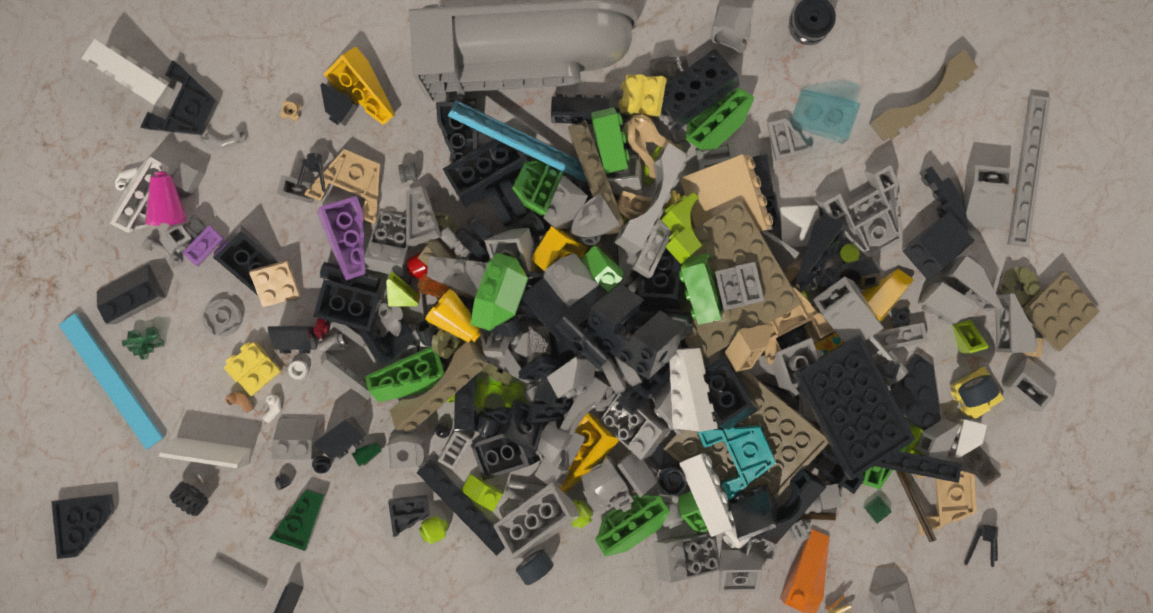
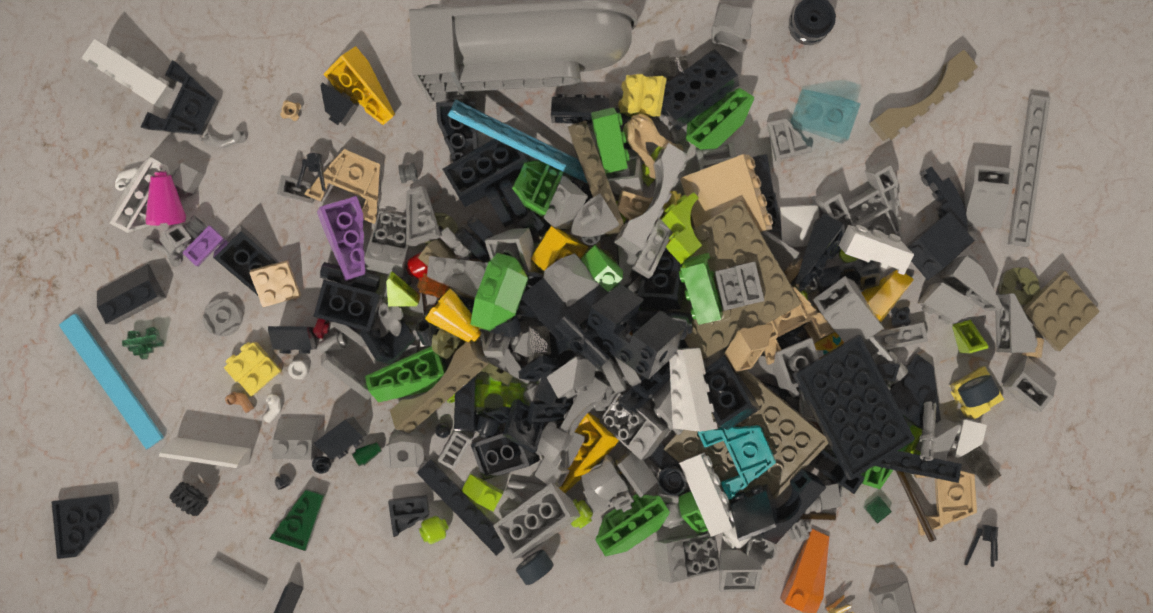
(876, 246): none -> white wedge
(927, 439): none -> light grey pin

